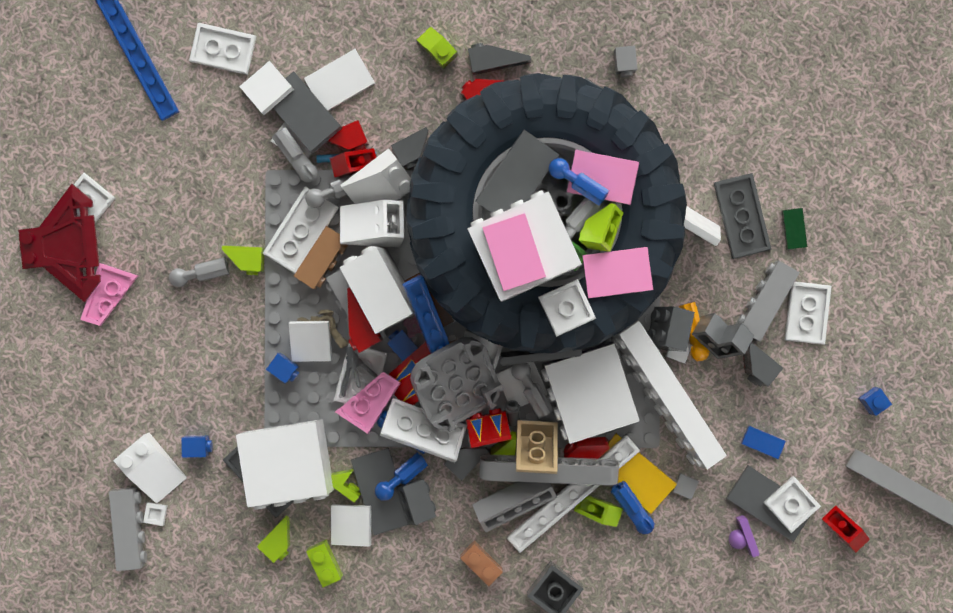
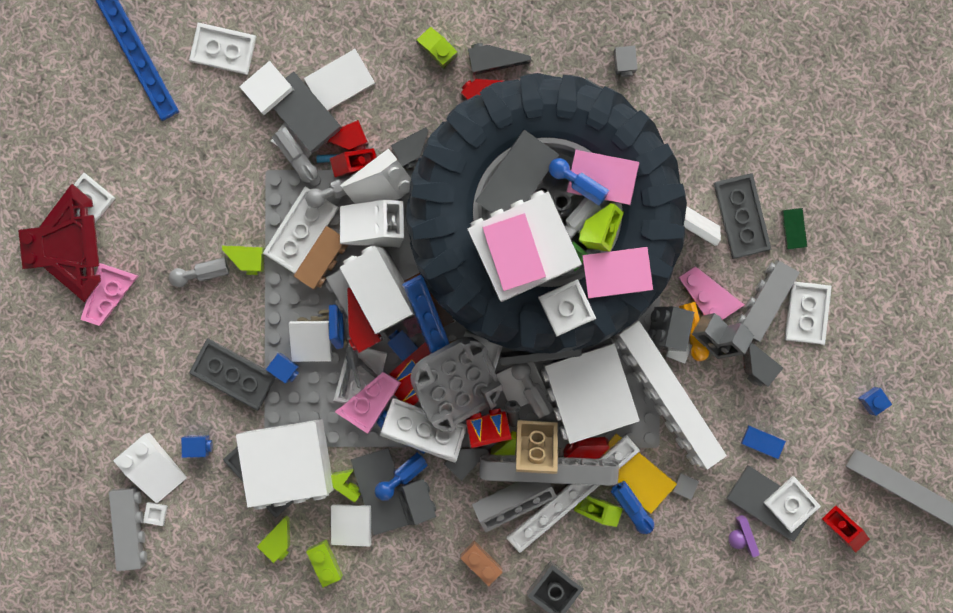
(232, 374): none -> dark grey tile
(336, 326): none -> blue tile
(708, 294): none -> bright pink wing

